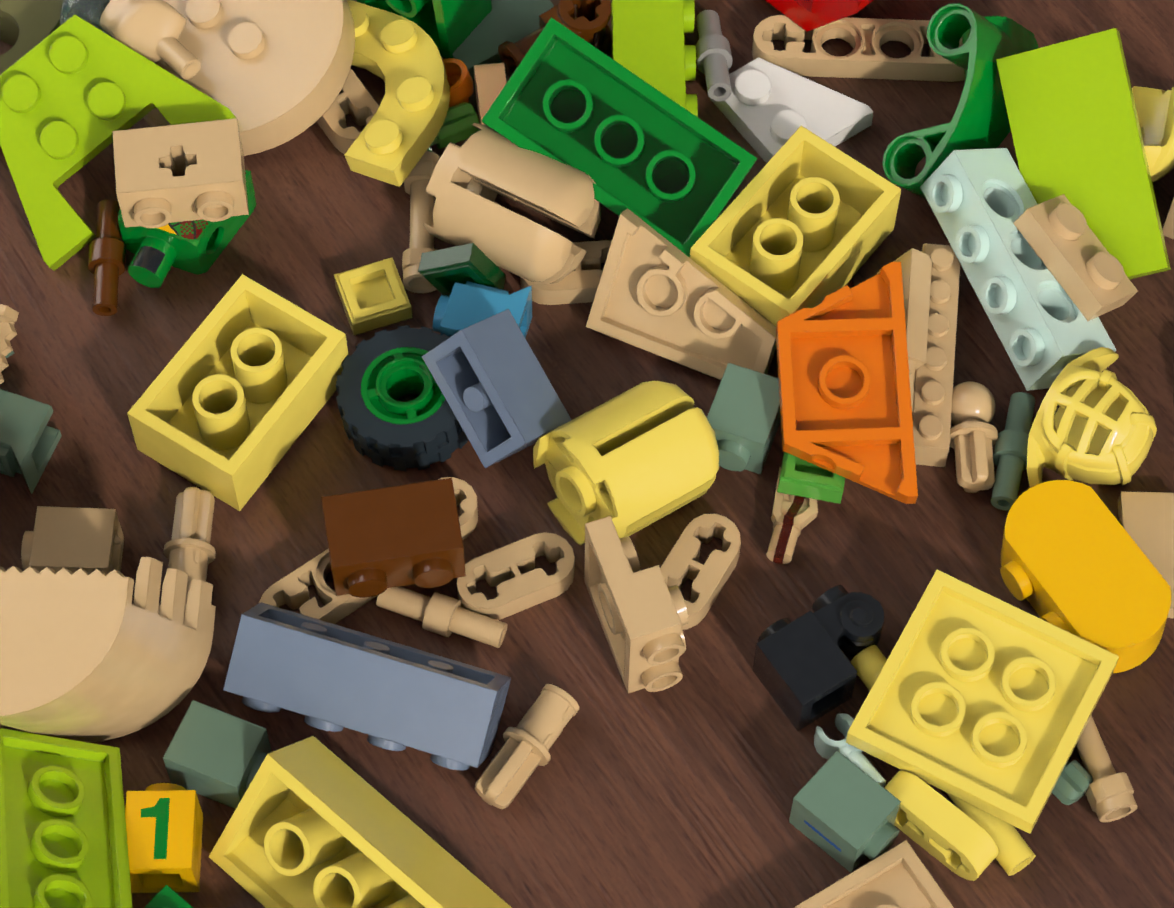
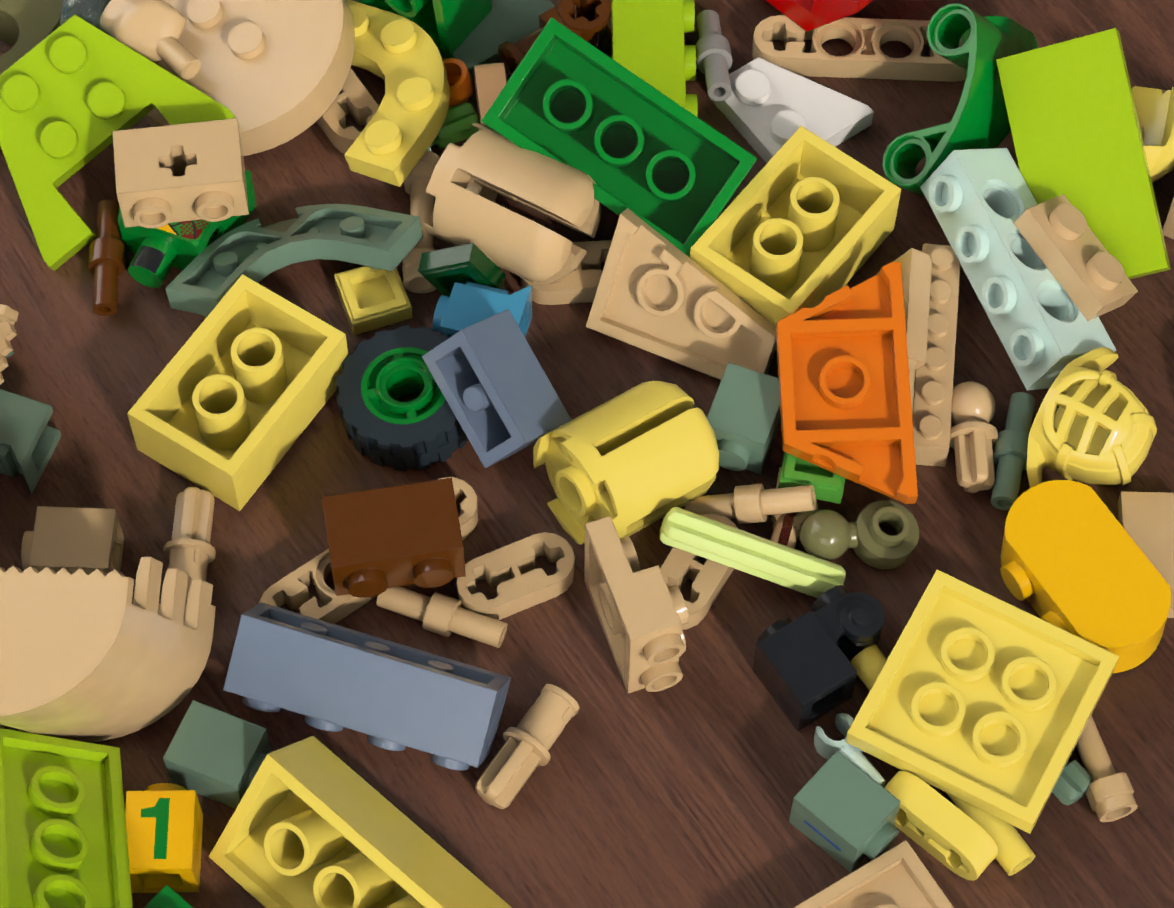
(319, 232): none -> sand green plate
(749, 553): none -> yellowish green axle
(754, 503): none -> tan bar
(829, 534): none -> olive plate

